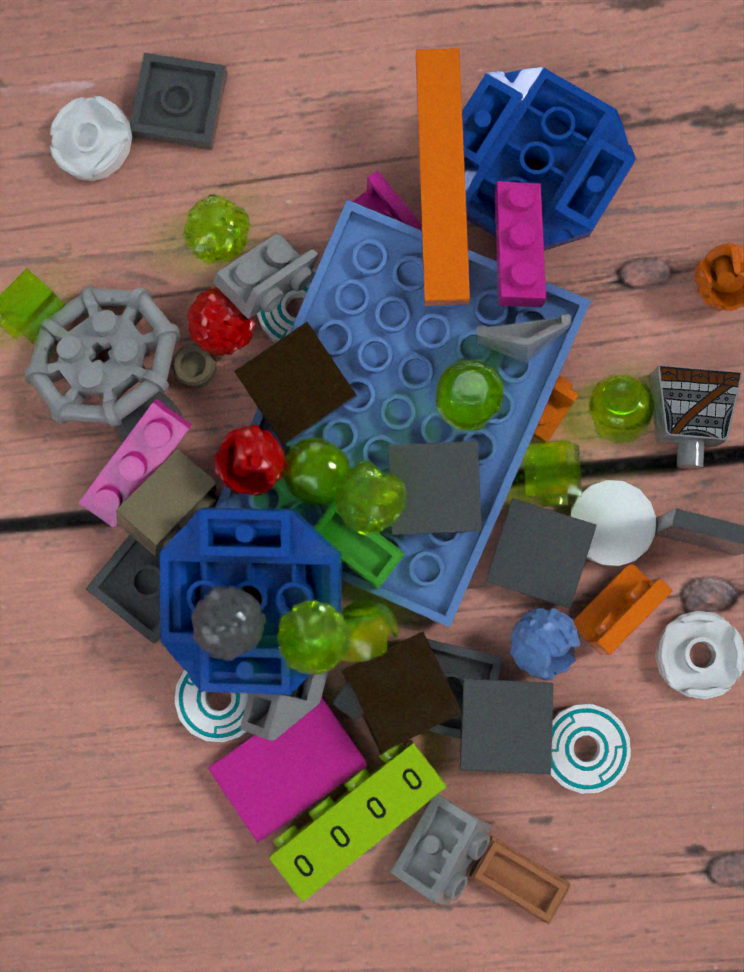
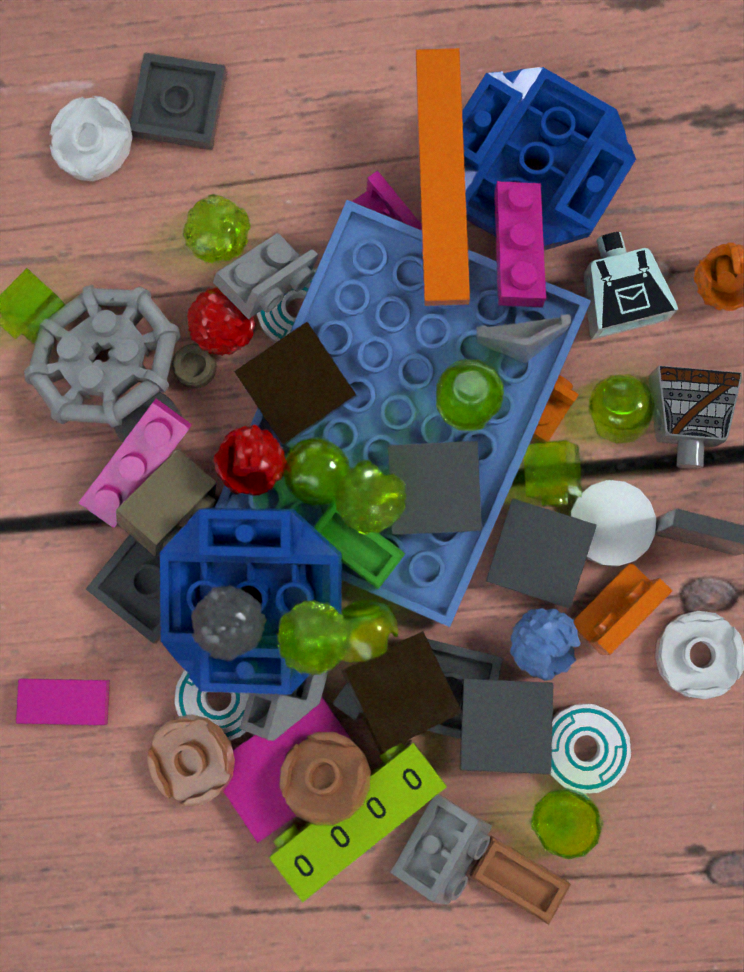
(62, 701): none -> dark pink tile
(191, 760): none -> nougat tile
(325, 778): none -> nougat tile
(567, 823): none -> clear neon green hair
(625, 289): none -> torso

